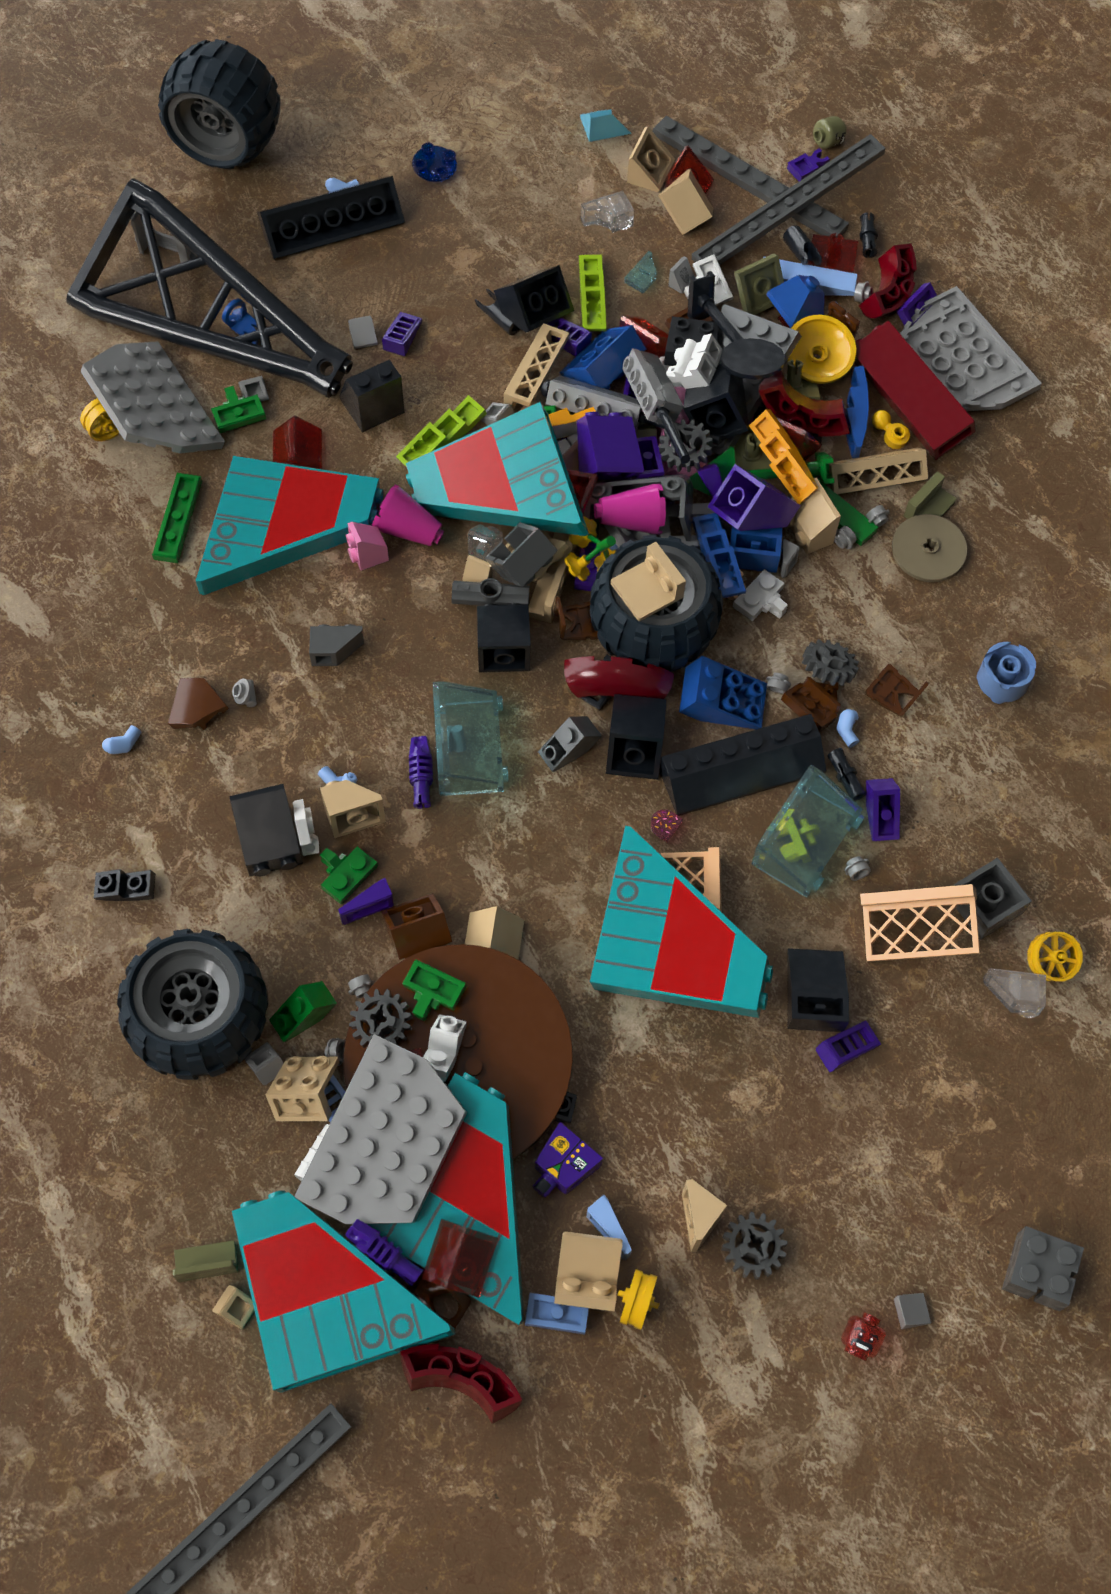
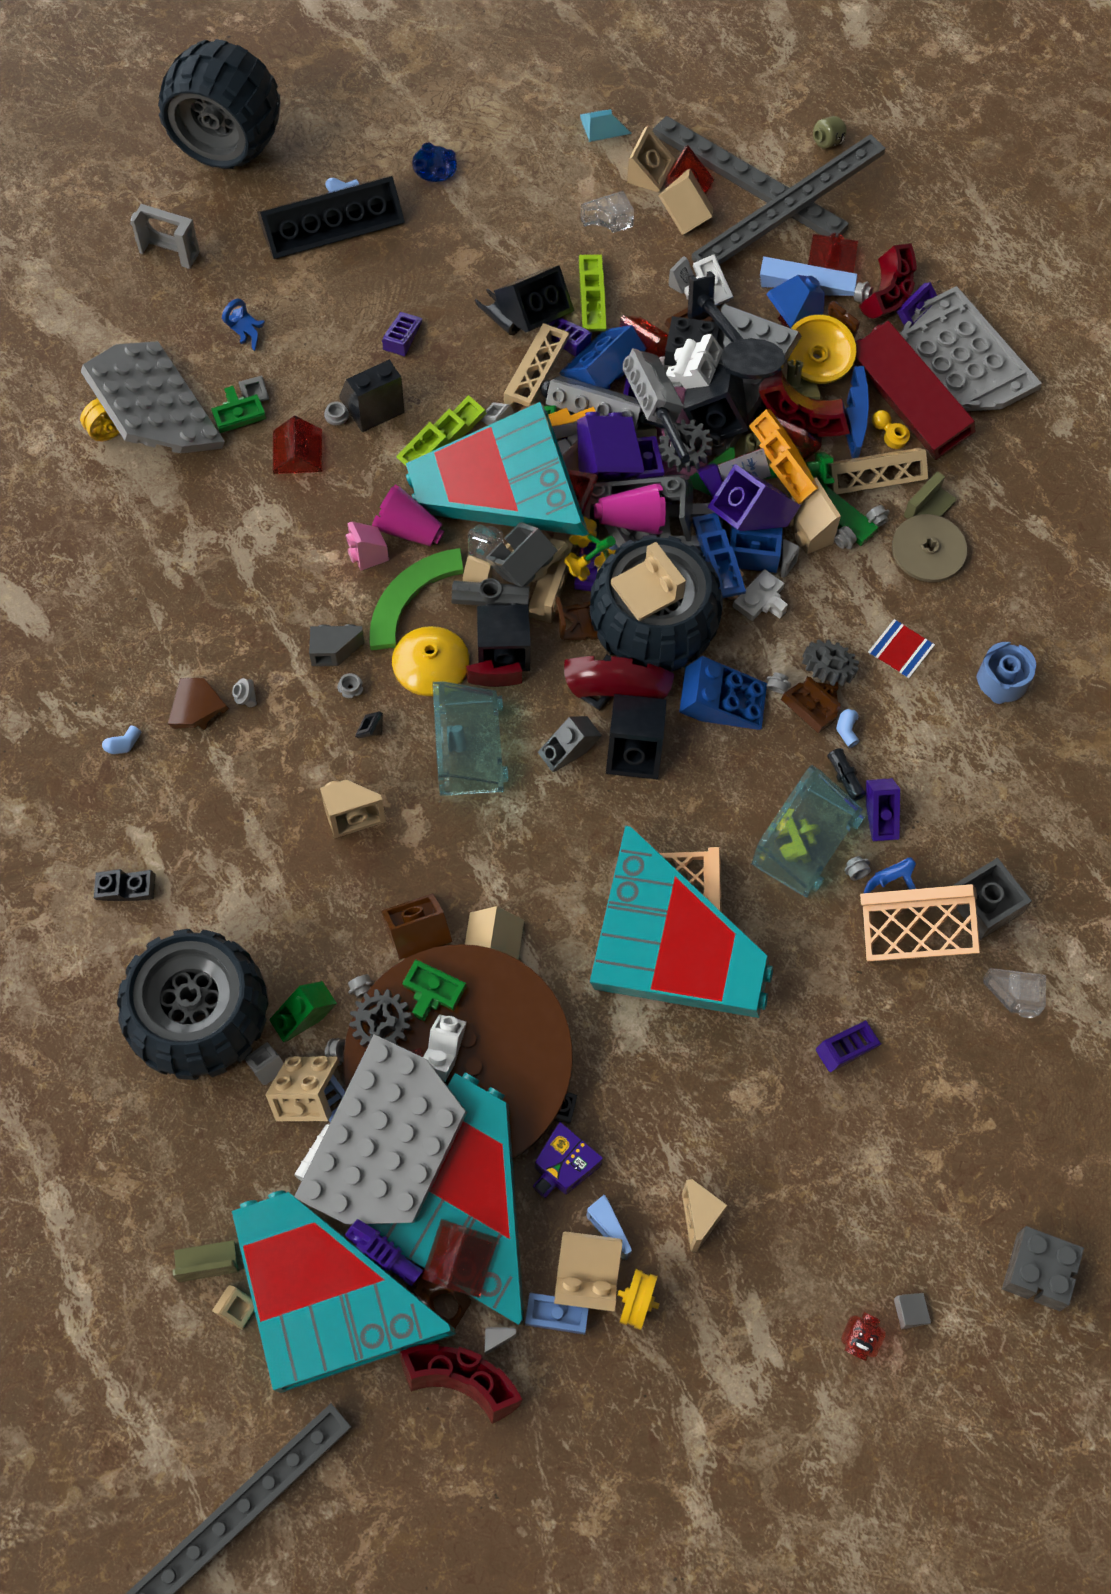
(93, 301): black piece -> none
(177, 518): green tile -> none
(266, 830): black slope -> none
(279, 516): teal slope -> none
(305, 828): white hinge -> none
(328, 775): light blue arm -> none
(336, 413): none -> light grey plate
(346, 872): green hinge -> none
(347, 680): none -> light grey plate
(362, 332): light grey slope -> none
(367, 903): dark purple slope -> none
(370, 725): none -> black slope
(404, 589): none -> bright green tile
(419, 670): none -> yellow dish
(420, 770): dark purple hinge -> none
(486, 675): none -> dark red slope
(497, 1337): none -> light grey slope
(642, 274): clear light blue tile -> none
(665, 824): clear pink tile -> none
(742, 764): black slope -> none
(753, 462): none -> white sticker
(755, 282): olive tile -> none
(765, 1239): dark grey gear -> none
(801, 245): black piece -> none
(806, 165): dark purple plate -> none
(817, 990): black slope -> none
(868, 235): black pin -> none
(888, 687): reddish brown piece -> none
(891, 873): none -> blue piece
(901, 648): none -> sticker
(1055, 956): yellow wheel -> none

